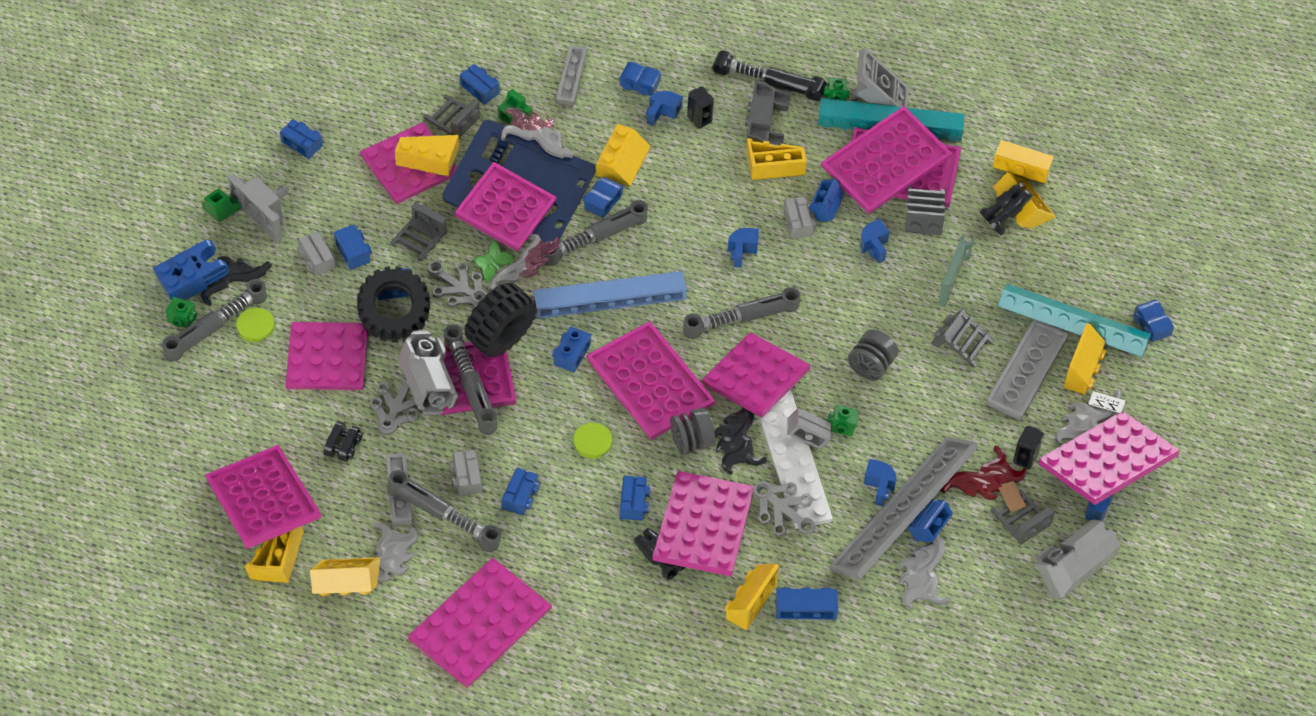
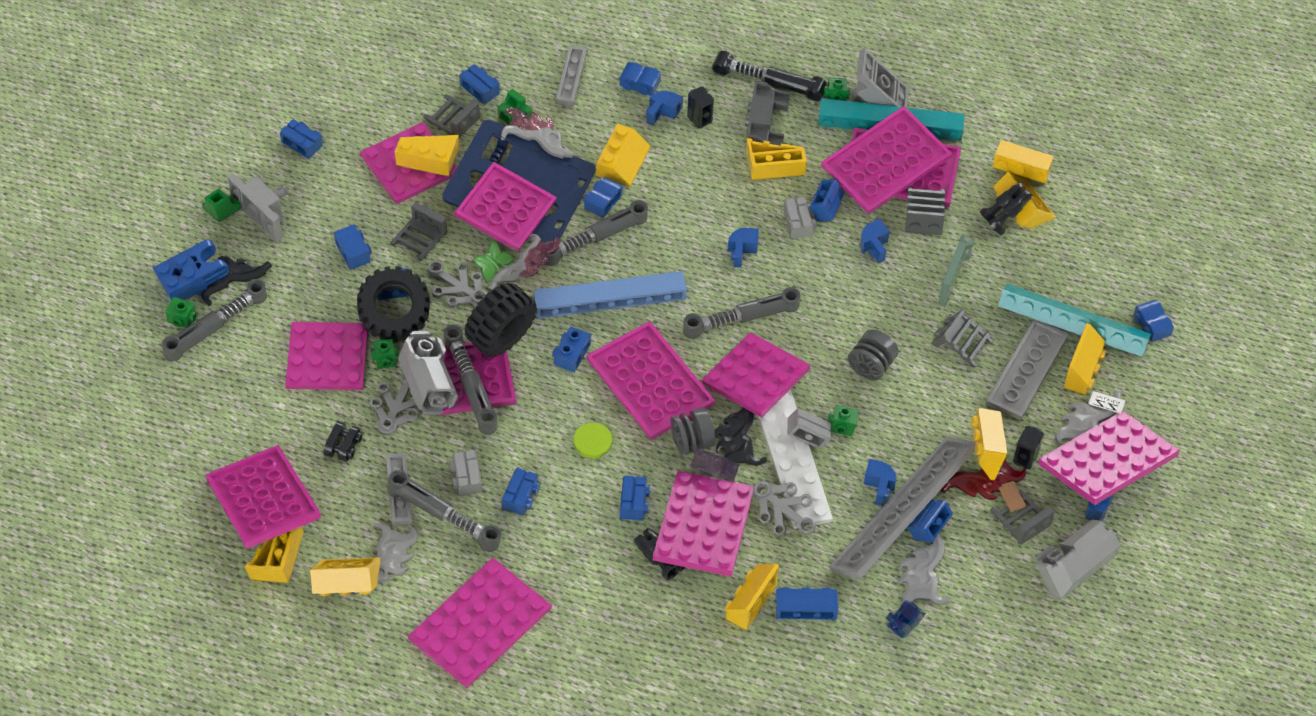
(255, 324): lime tile -> none
(316, 253): light grey brick -> none
(384, 353): none -> green brick
(714, 465): none -> clear purple brick
(905, 618): none -> clear blue brick
(989, 440): none -> yellow slope

